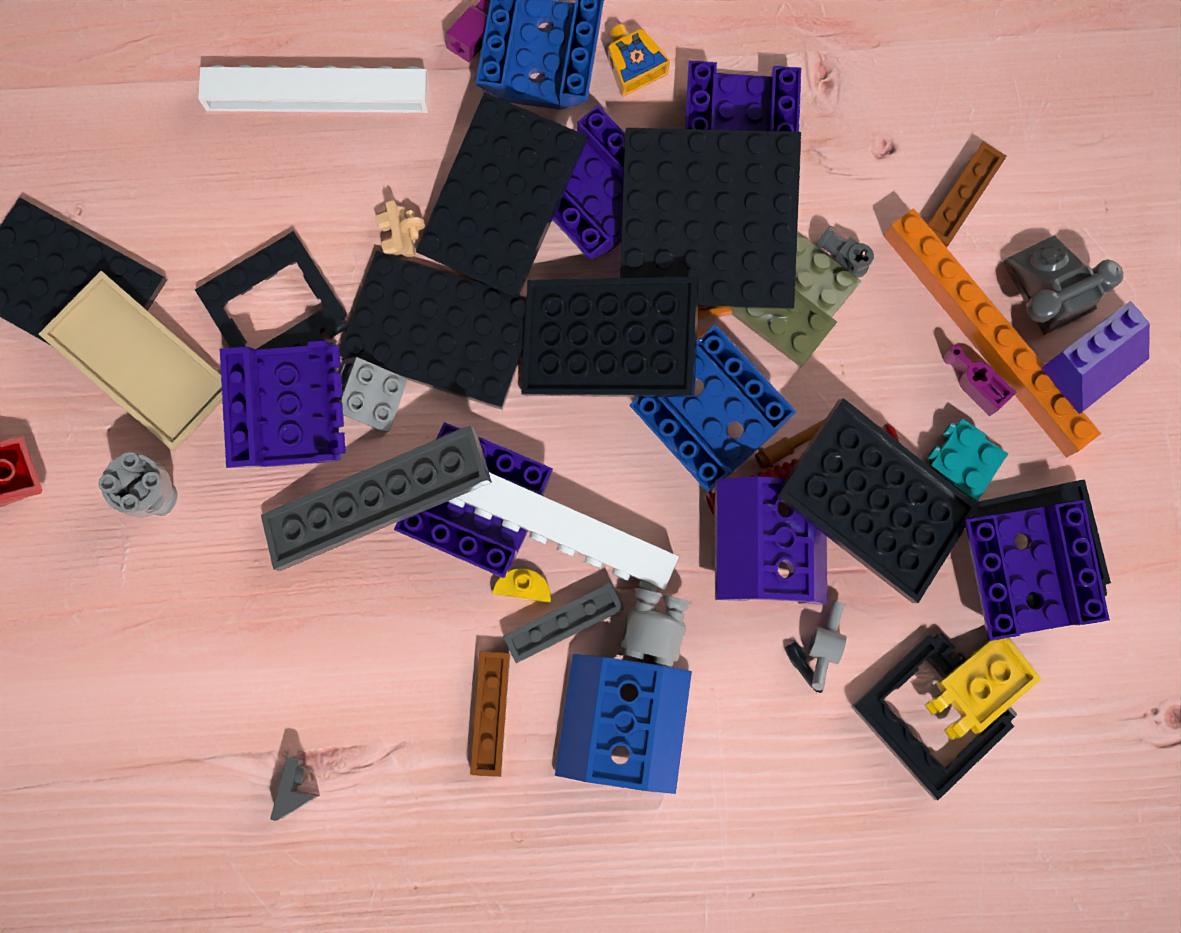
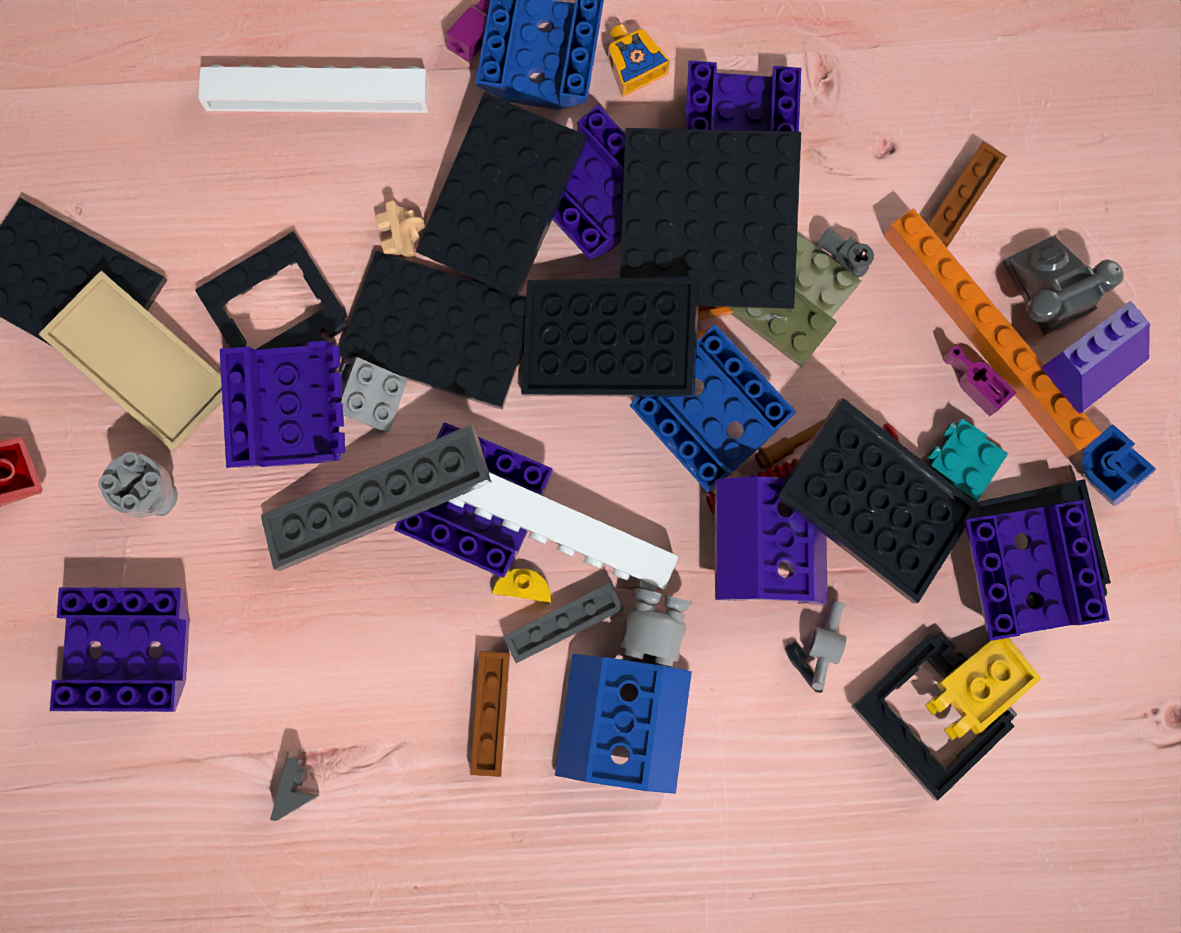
(126, 626): none -> dark purple slope
(1114, 465): none -> blue brick

